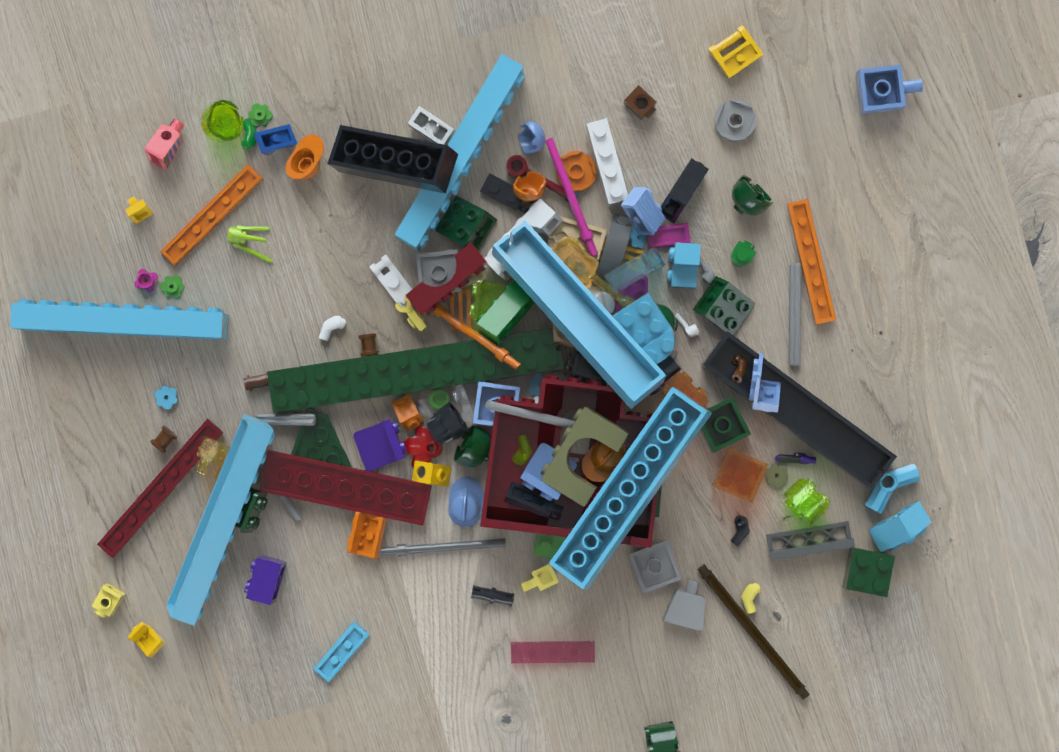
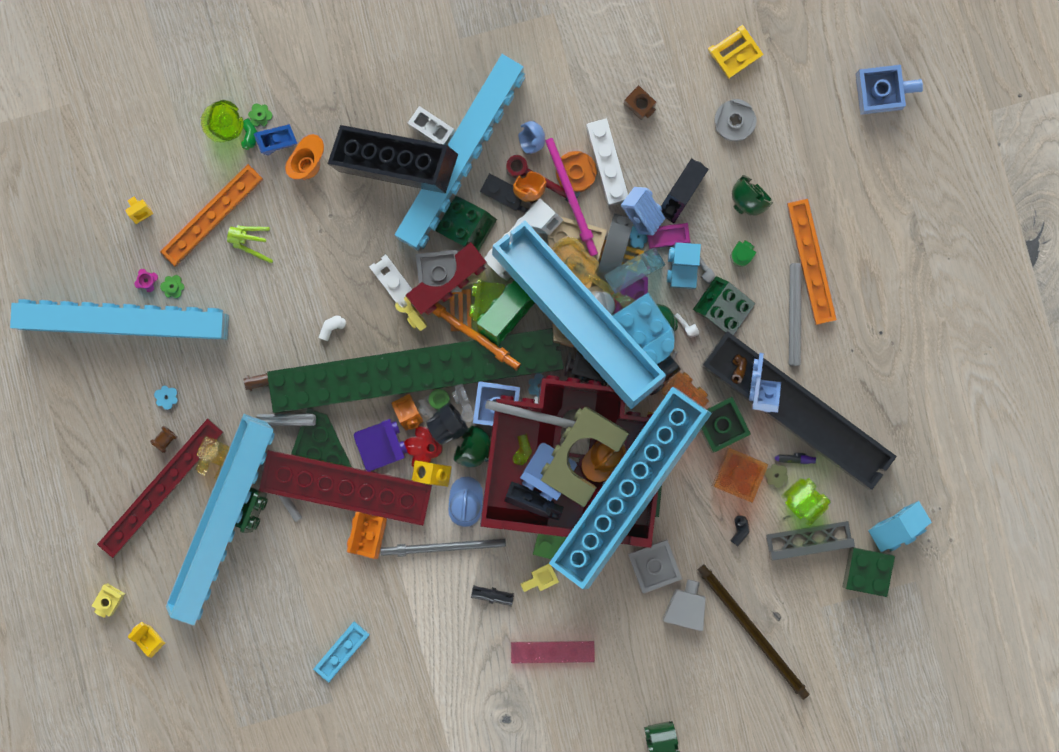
(165, 144): coral torso -> none
(265, 579): dark purple brick -> none
(368, 345): reddish brown bush -> none
(748, 596): light yellow arm -> none
(900, 477): medium azure piece -> none

